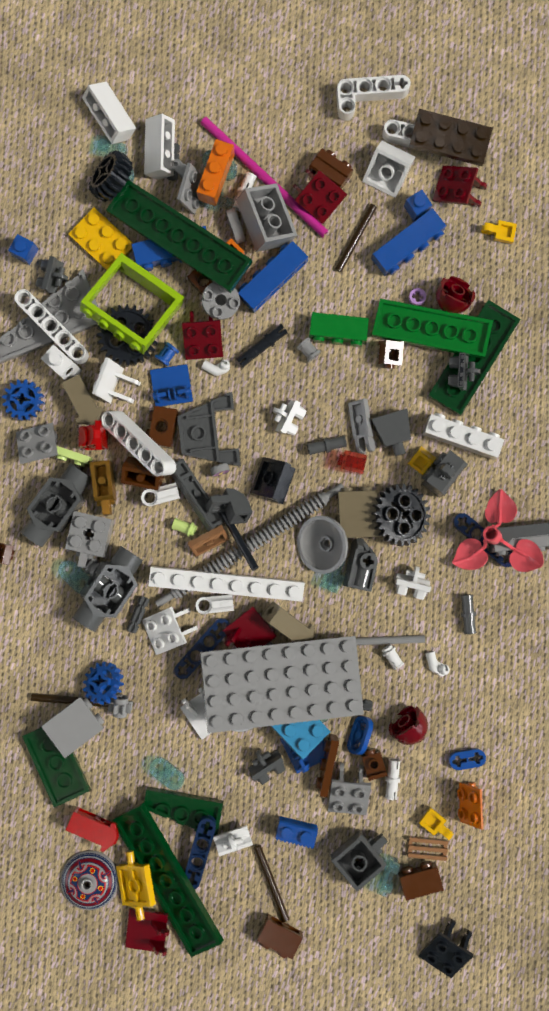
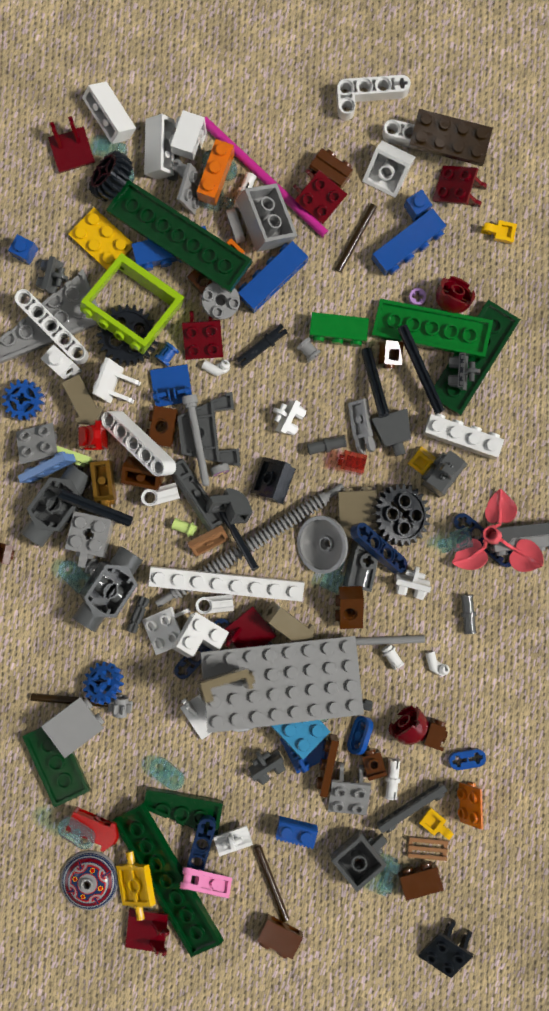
(46, 467): none -> medium blue plate
(70, 148): none -> dark red plate
(77, 831): none -> clear light blue plate
(95, 507): none -> black axle
(188, 135): none -> white brick
(190, 403): none -> light grey piece
(198, 631): none -> white brick
(205, 685): none -> dark tan panel
(206, 883): none -> bright pink plate
(350, 607): none -> reddish brown brick
(364, 541): none -> dark blue beam
(375, 382): none -> black axle
(389, 822): none -> dark grey plate
(420, 369): none -> black axle
(435, 734): none -> reddish brown brick
(458, 540): none -> clear light blue plate

